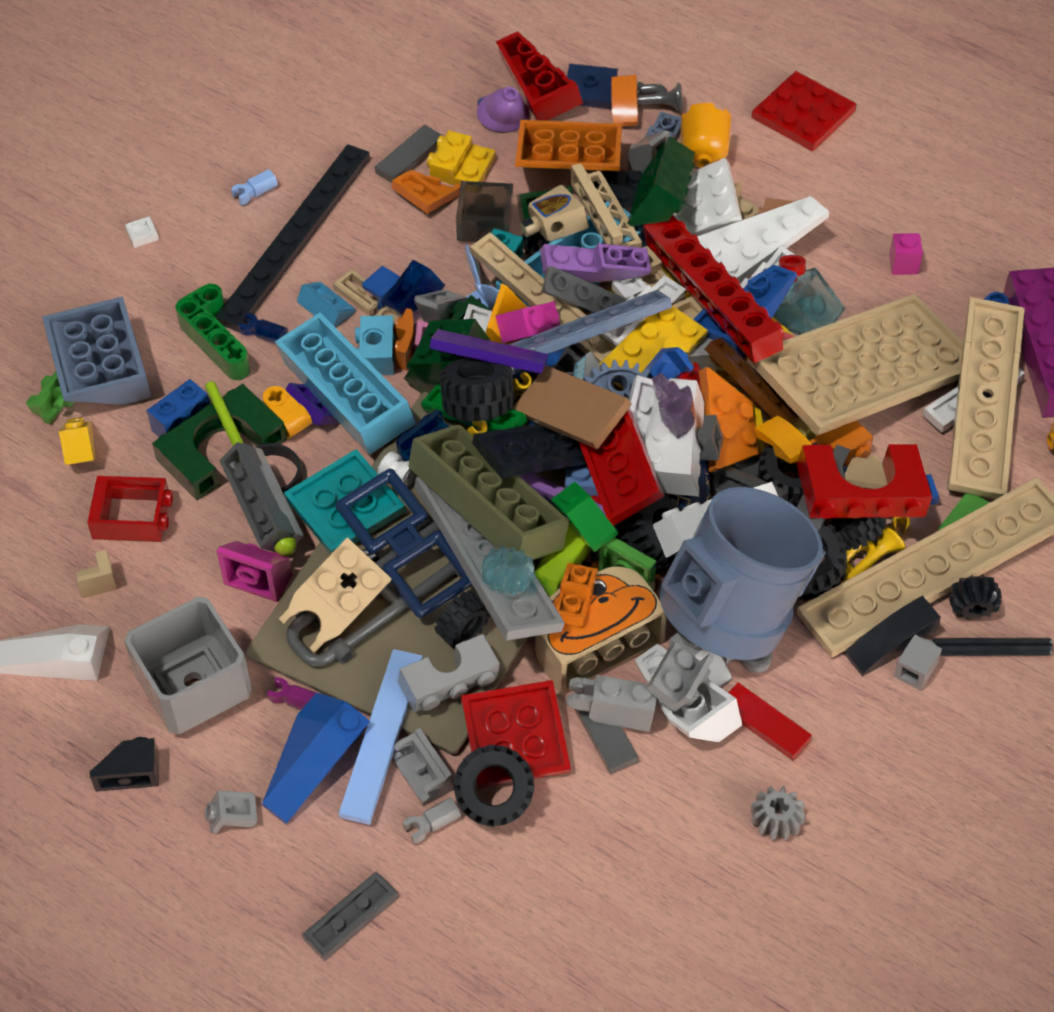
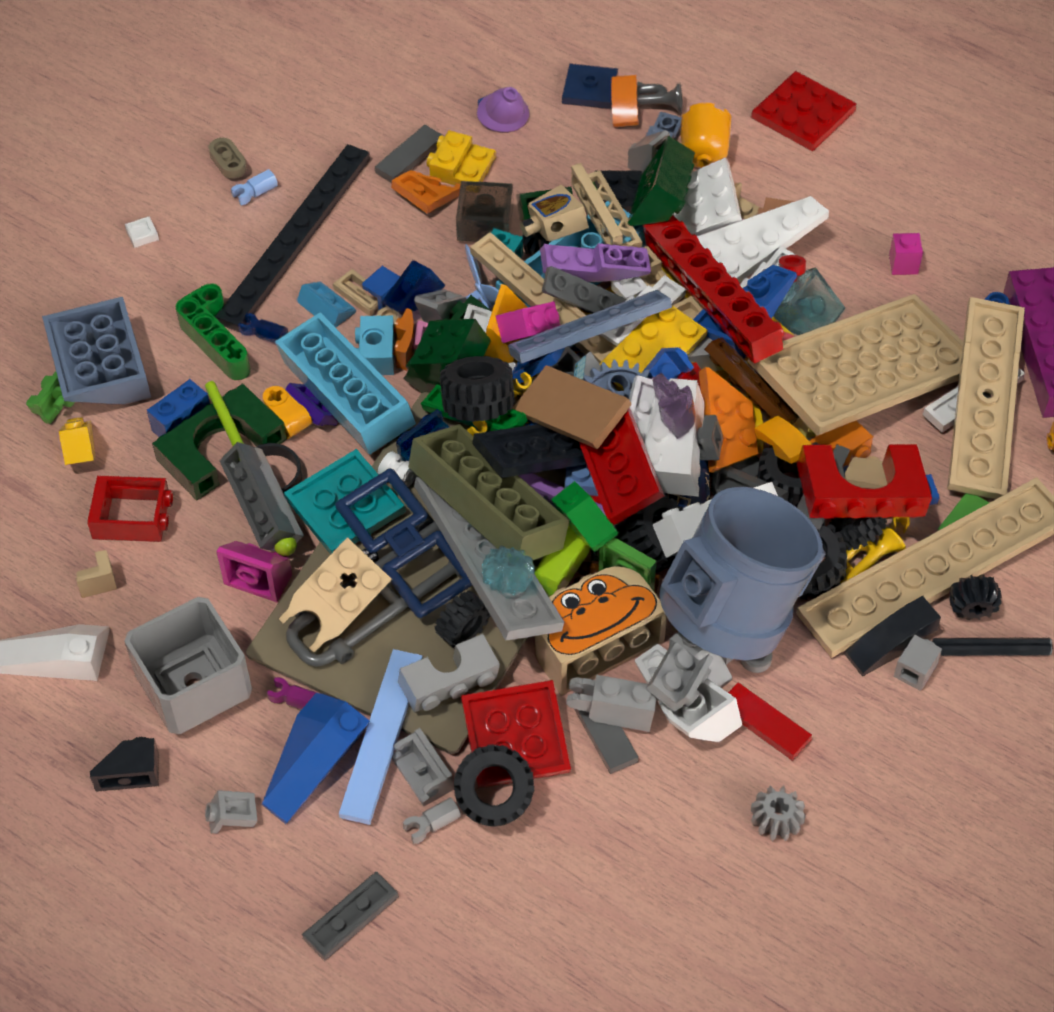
(227, 158): none -> dark tan plate
(489, 351): dark purple tile -> none
(538, 80): red wedge -> none
(569, 143): orange slope -> none
(576, 593): orange slope -> none

